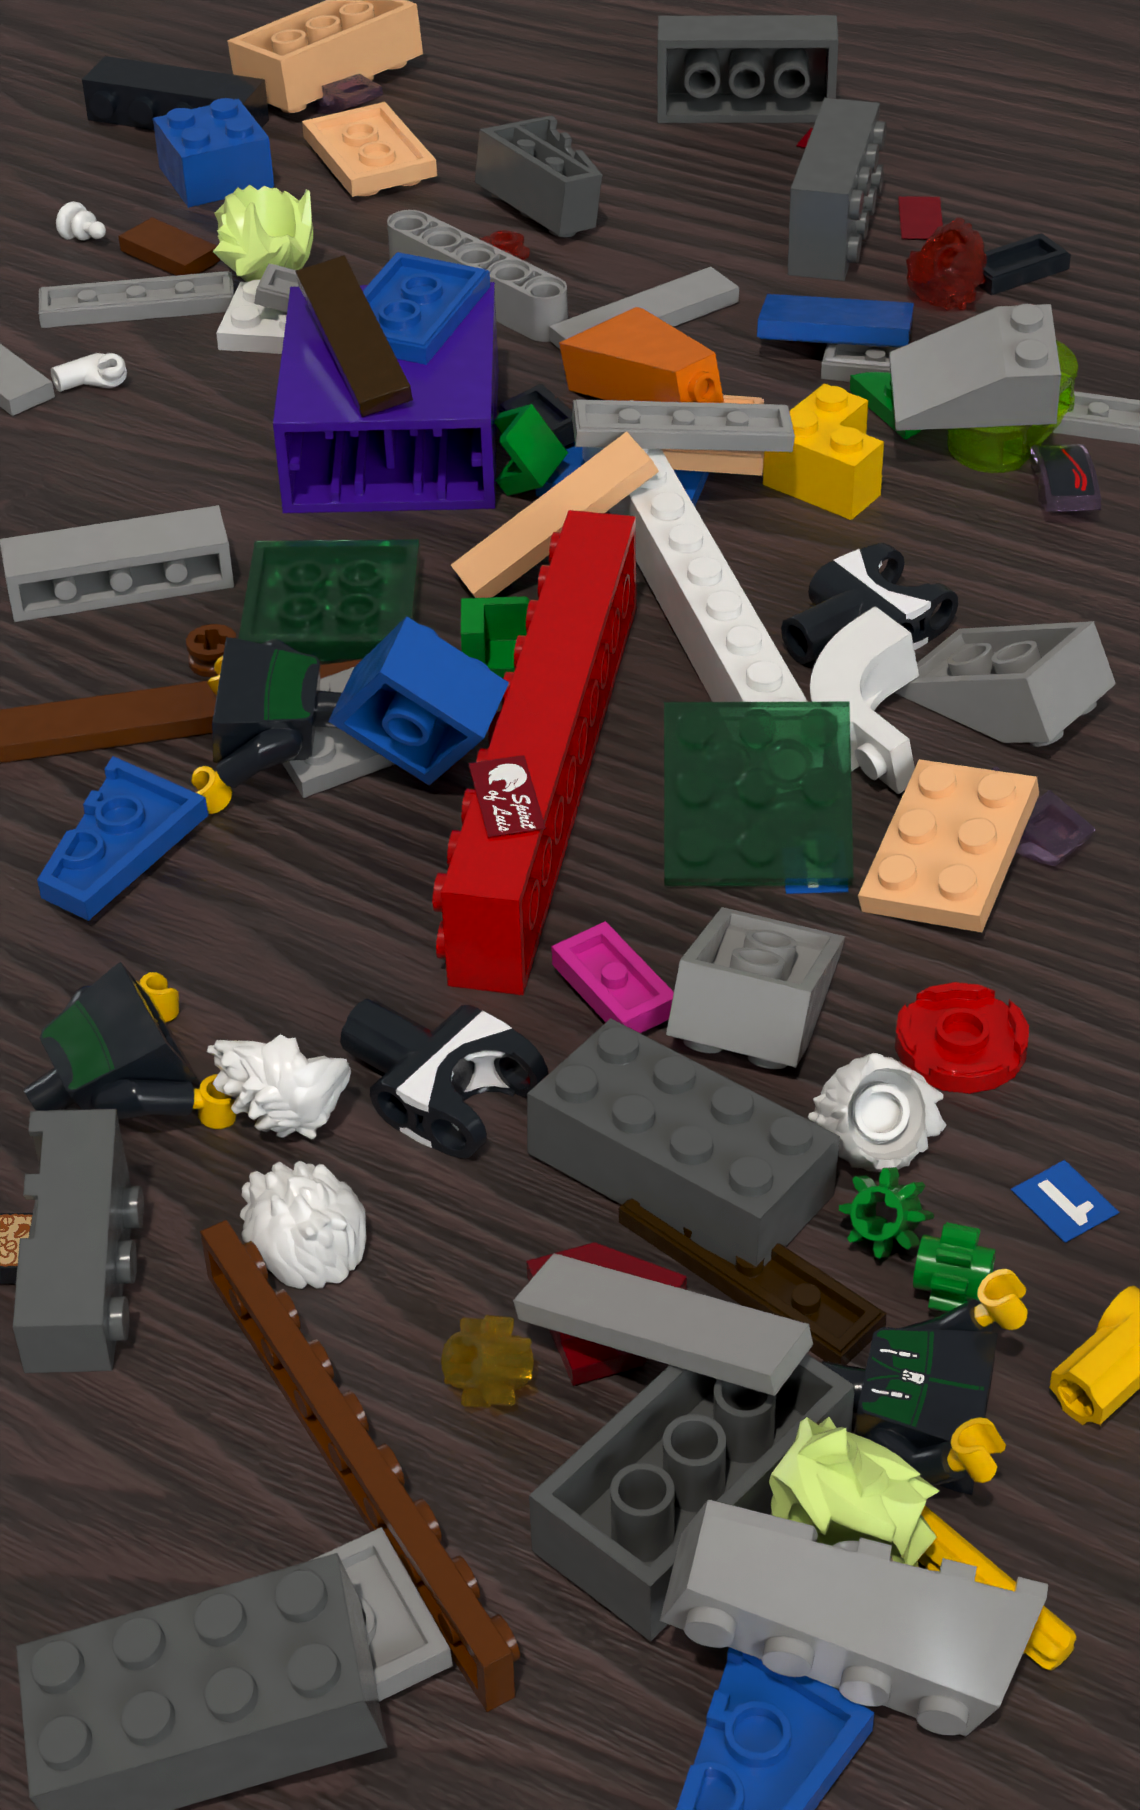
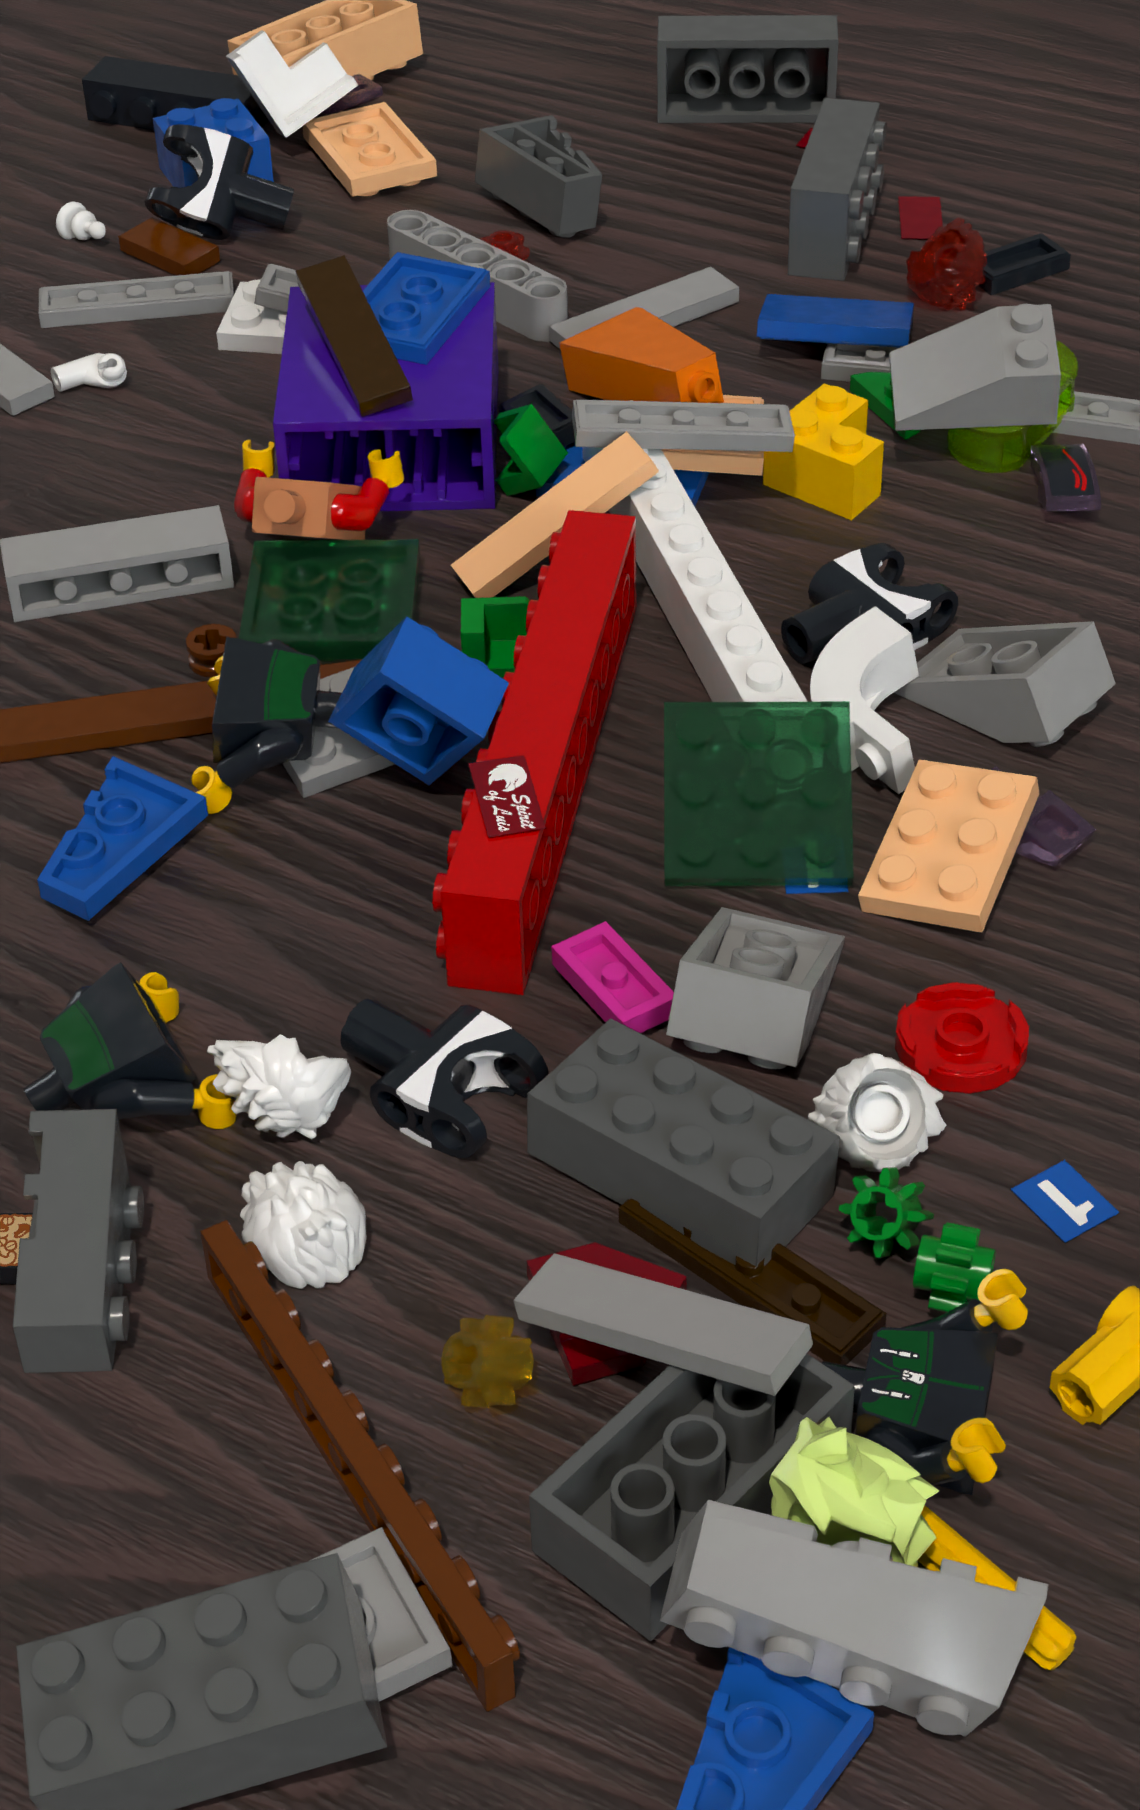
(221, 187): none -> black connector
(264, 230): yellowish green hair -> none
(291, 93): none -> white panel
(312, 506): none -> torso

